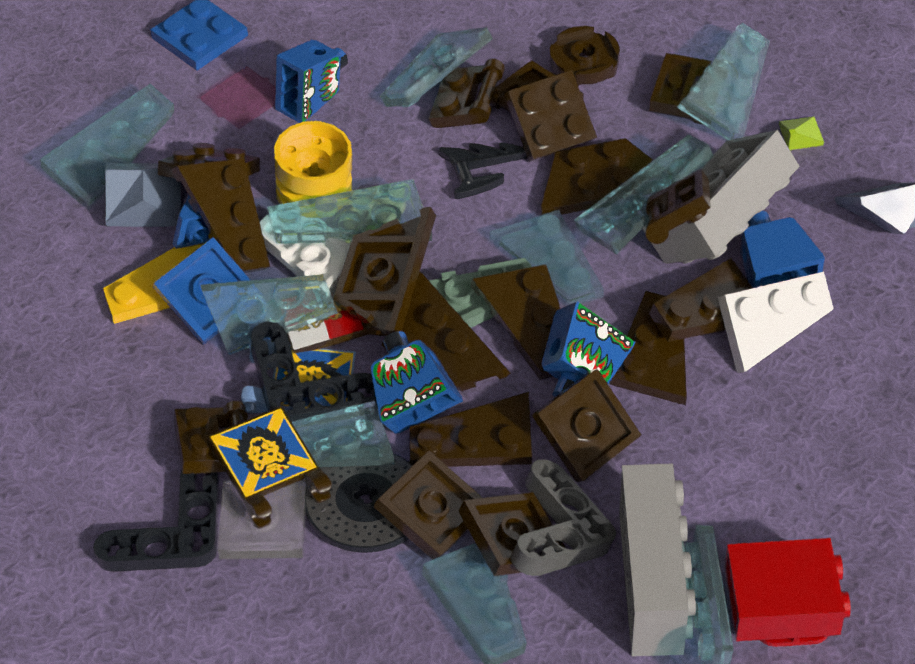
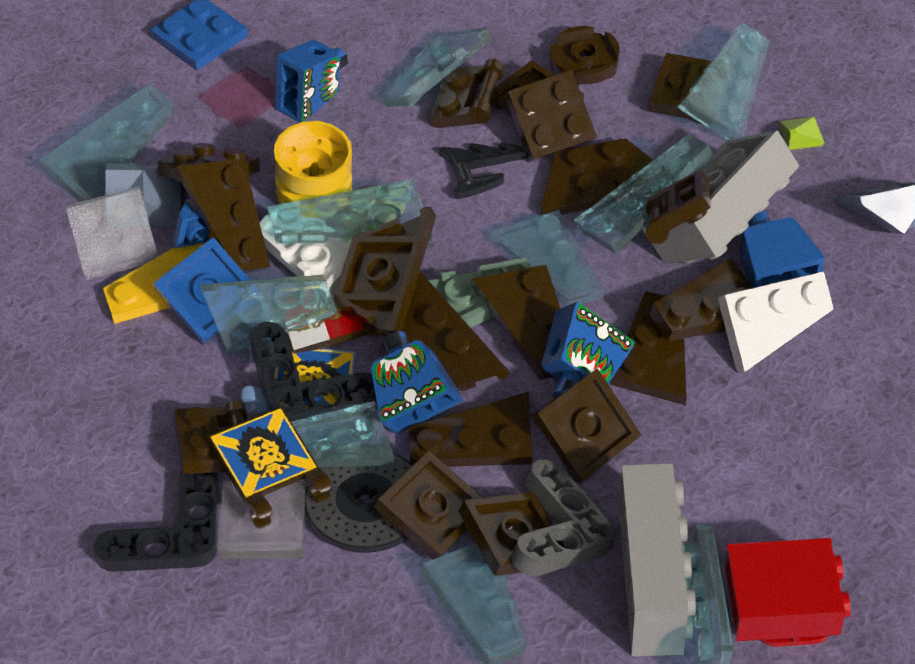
(111, 233): none -> clear plate

